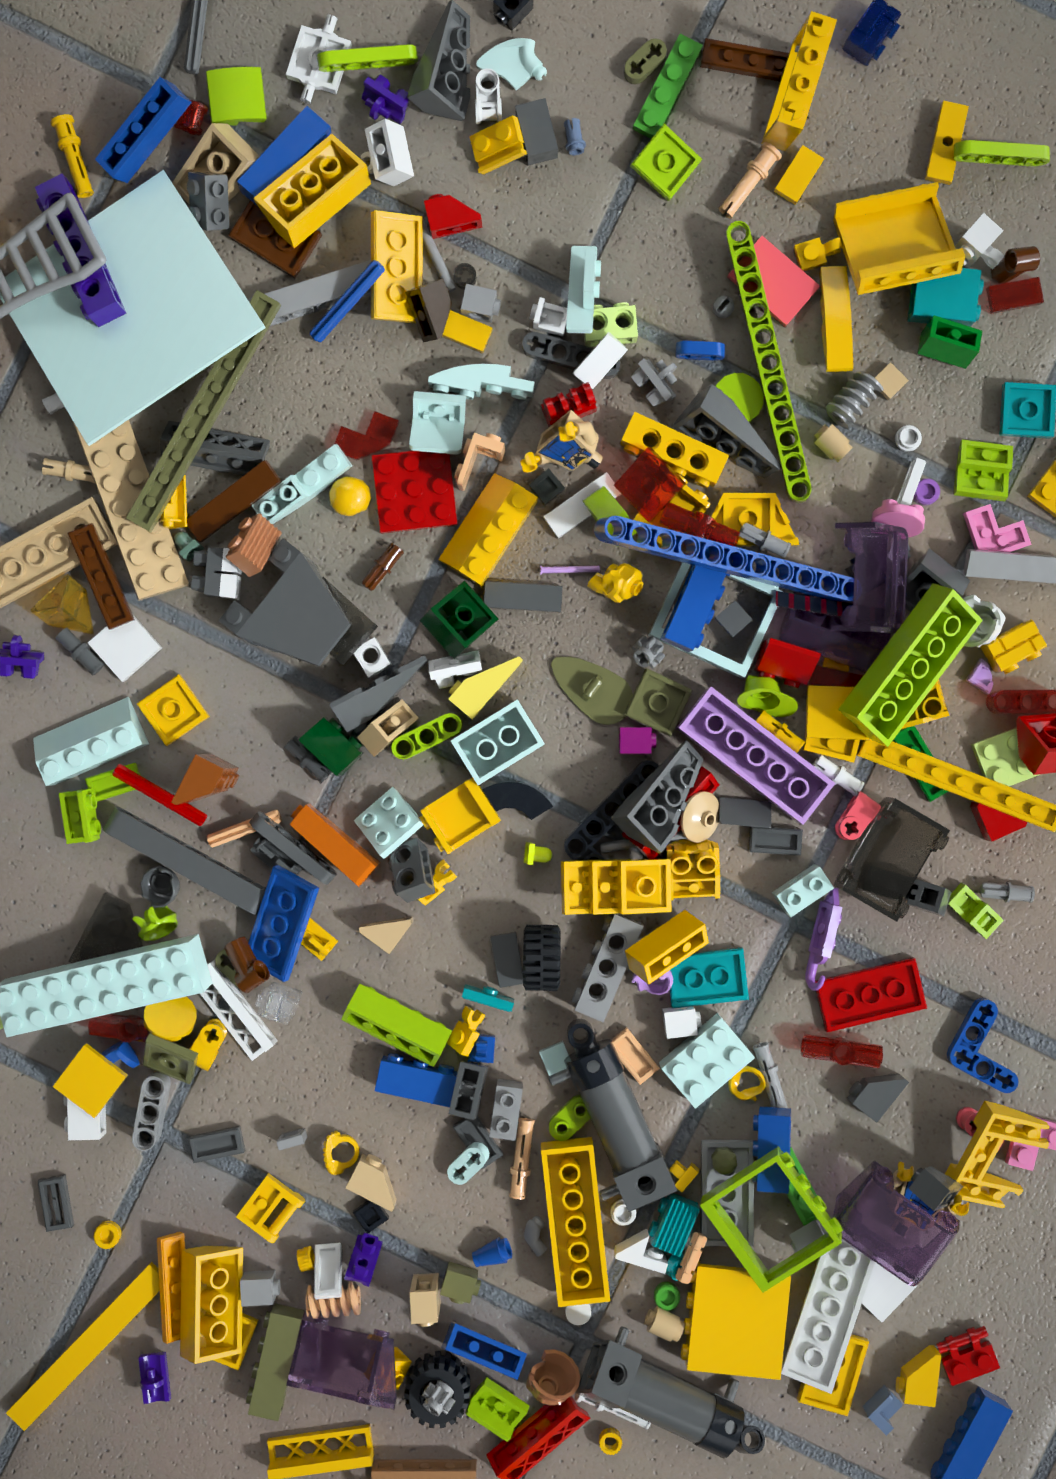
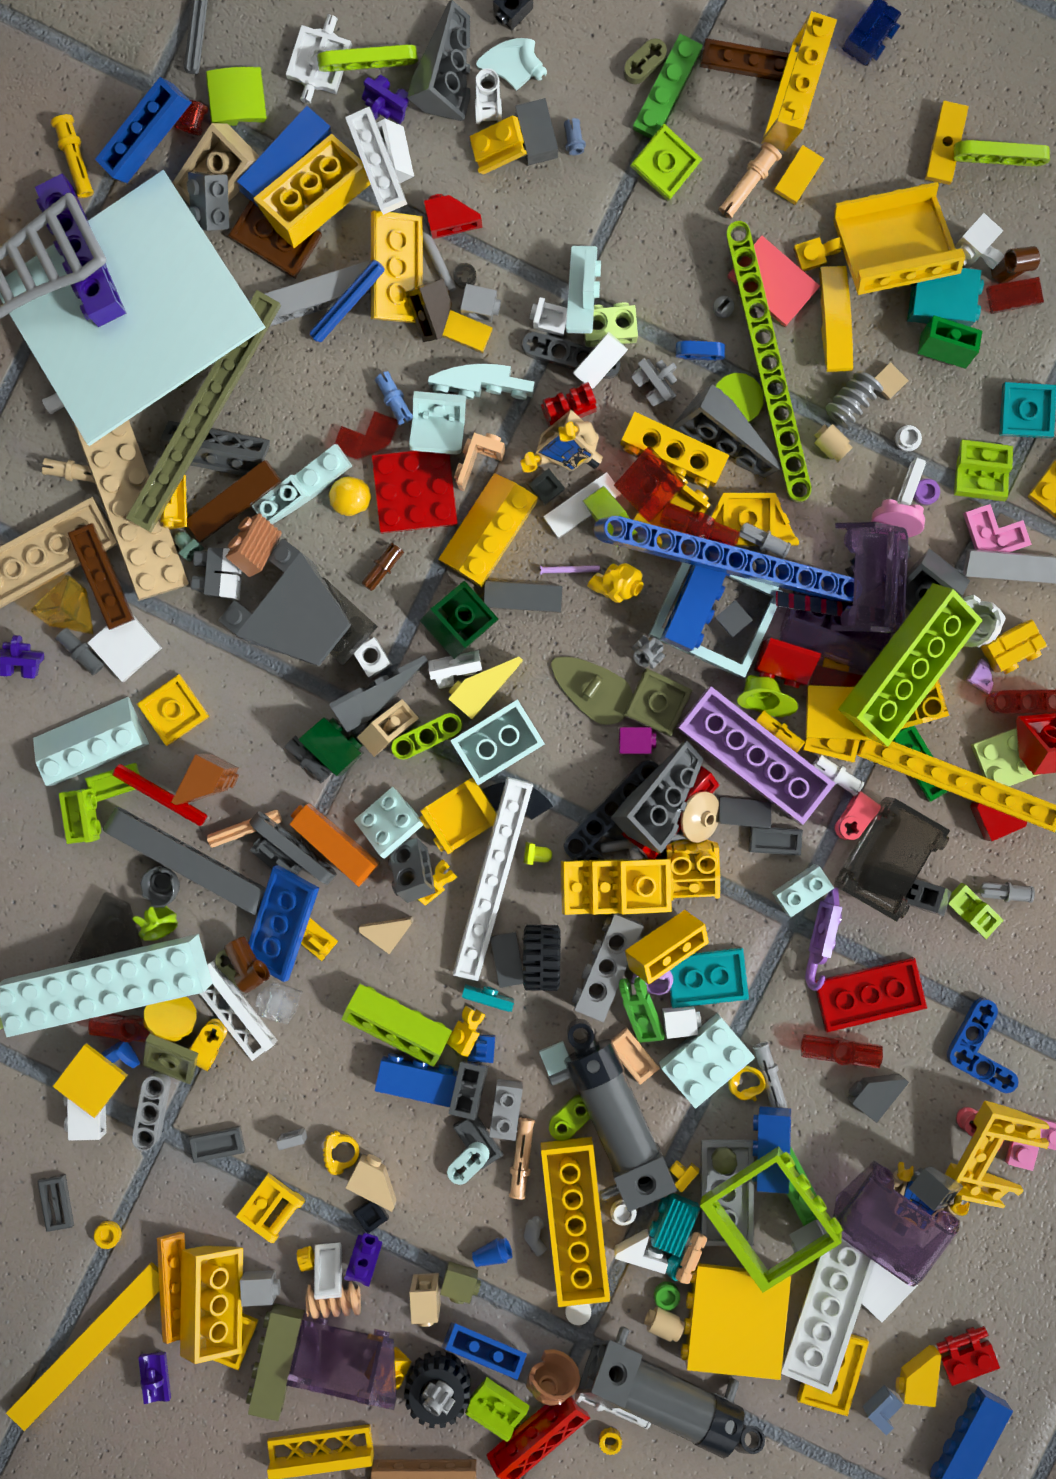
(376, 160): none -> white plate
(393, 398): none -> medium blue pin
(492, 878): none -> white tile
(641, 1011): none -> bright green hinge

